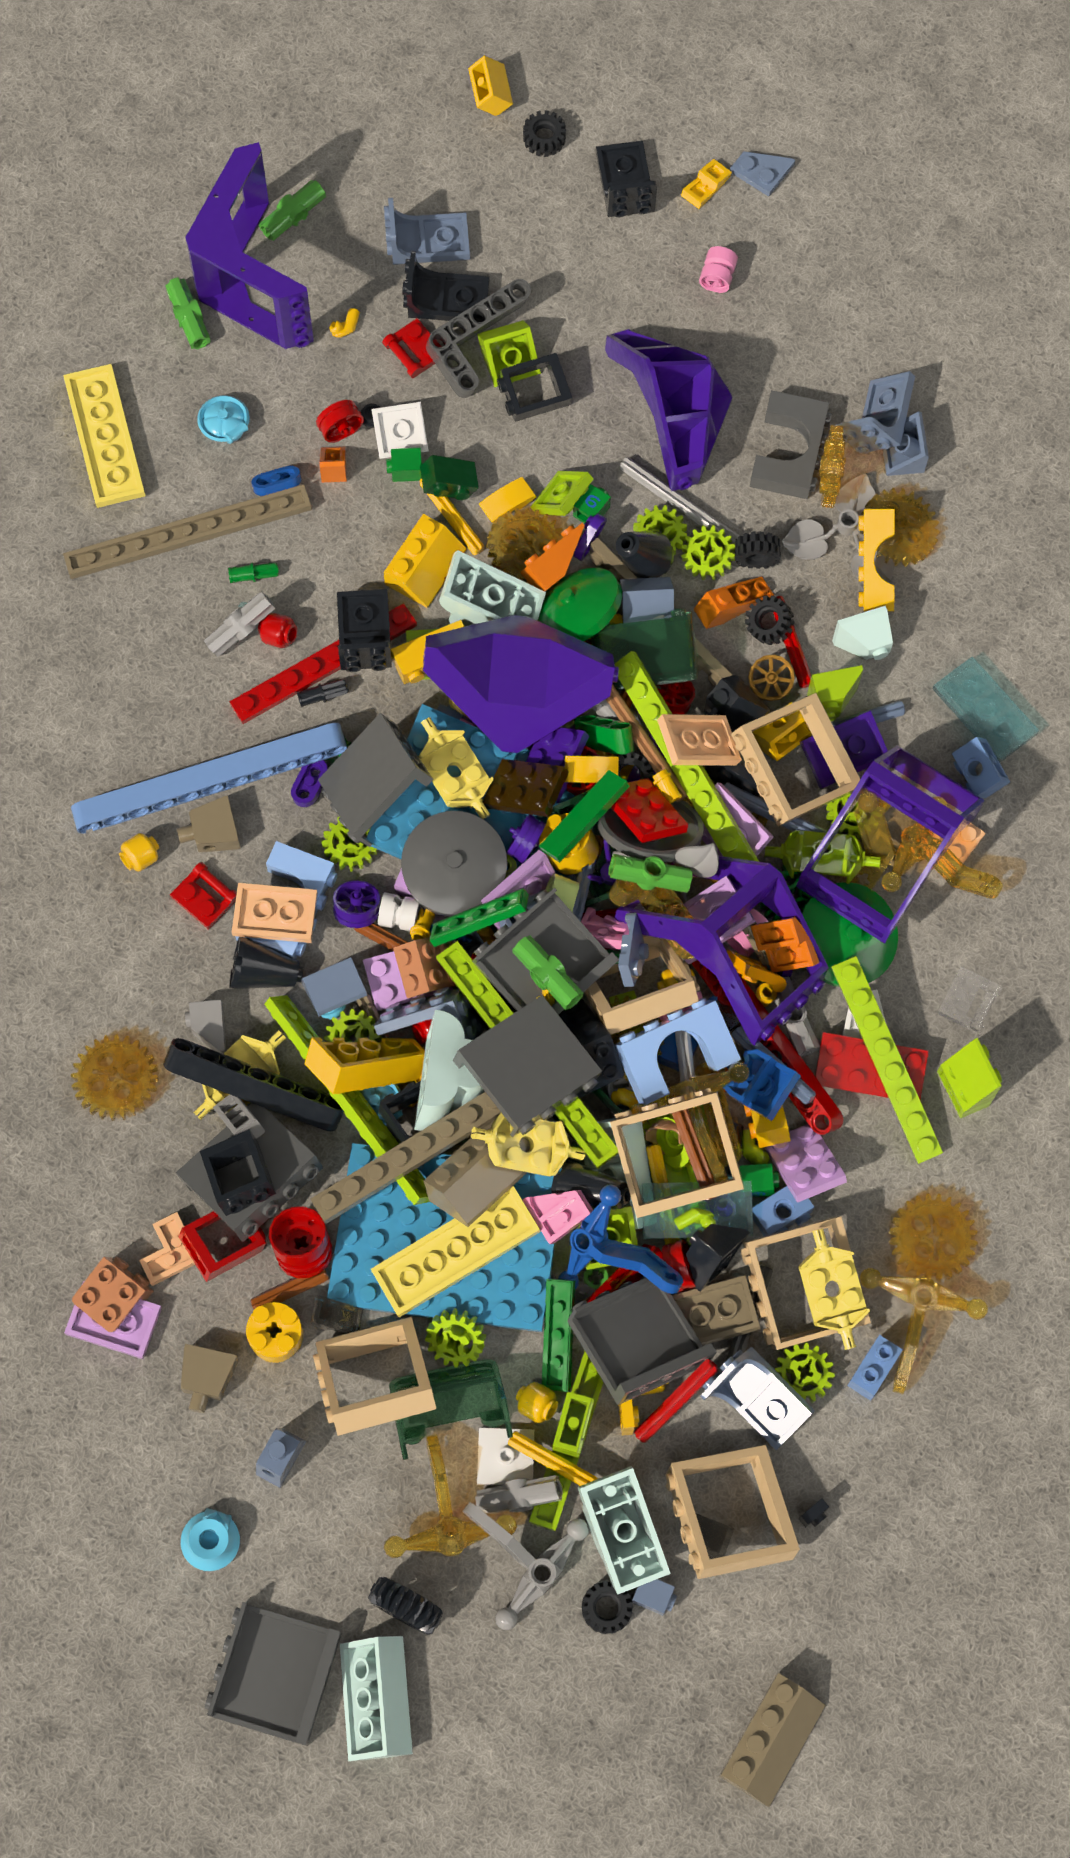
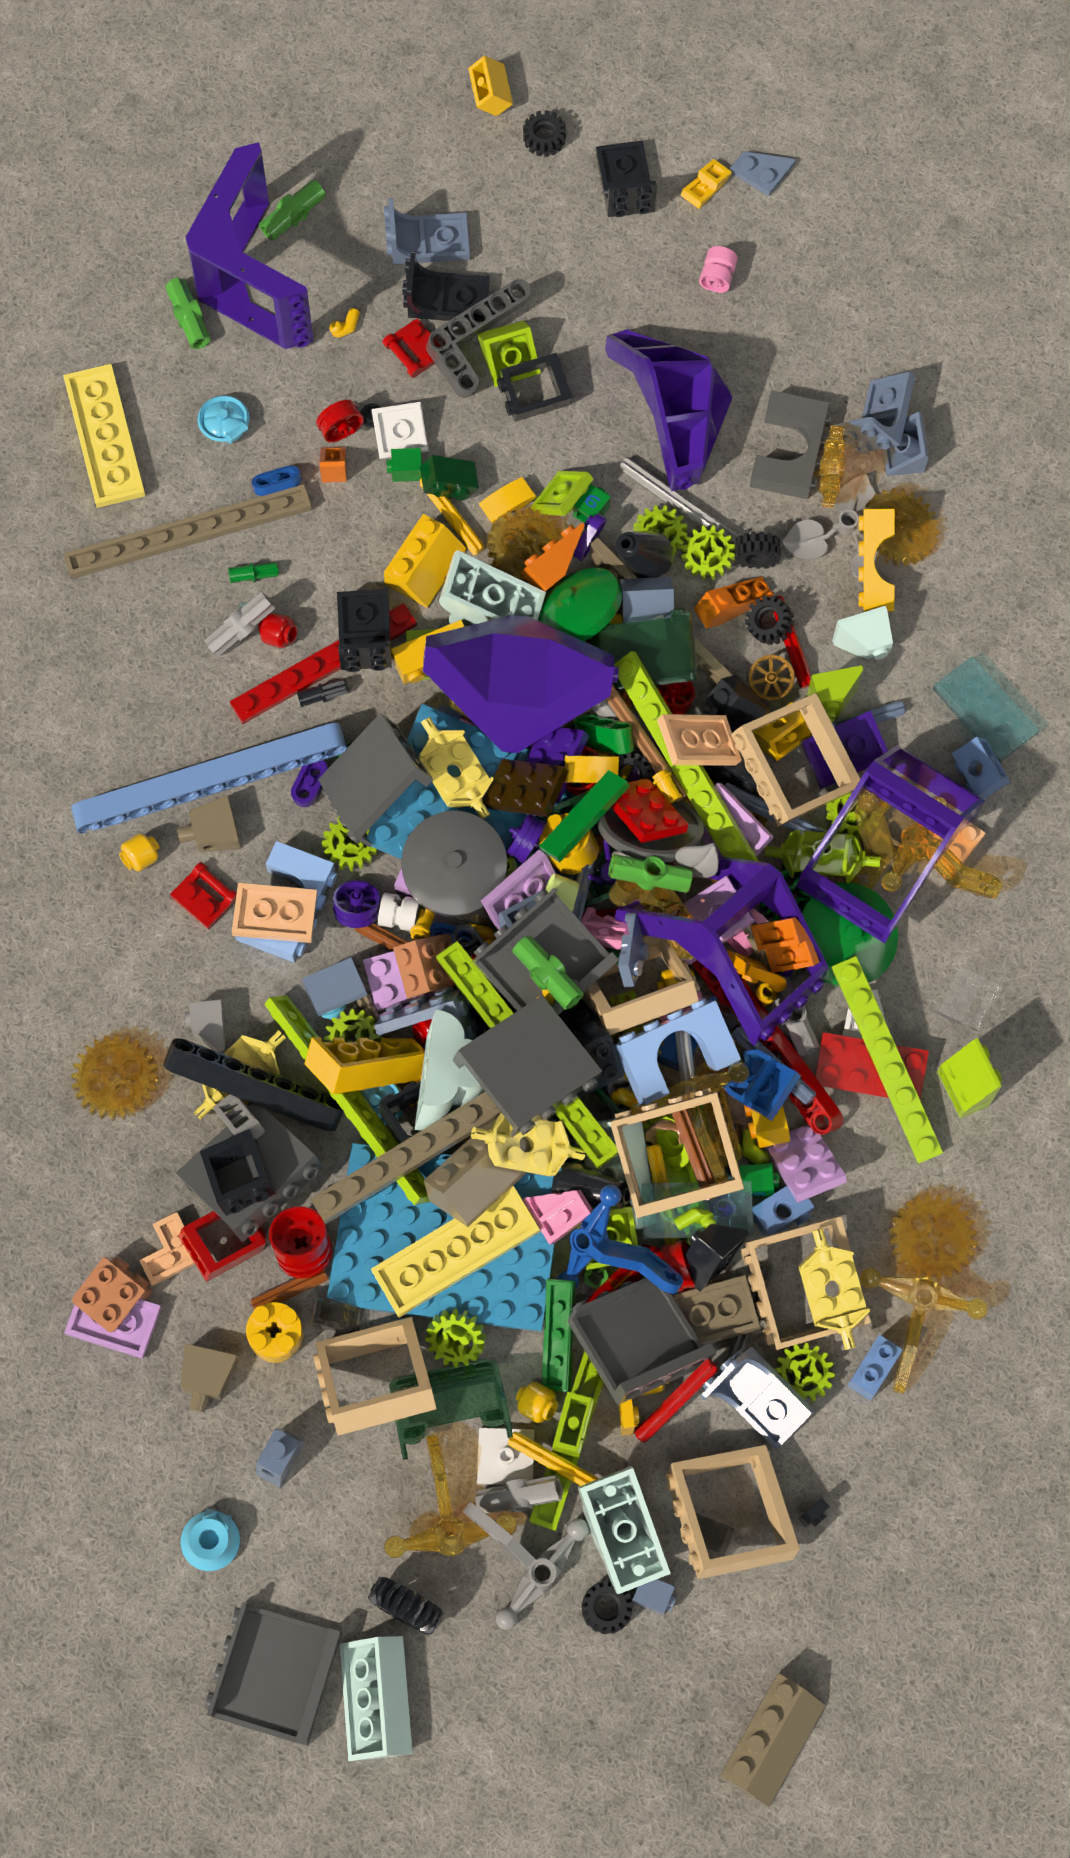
(262, 967): black cone -> none
(479, 917): green tile -> none

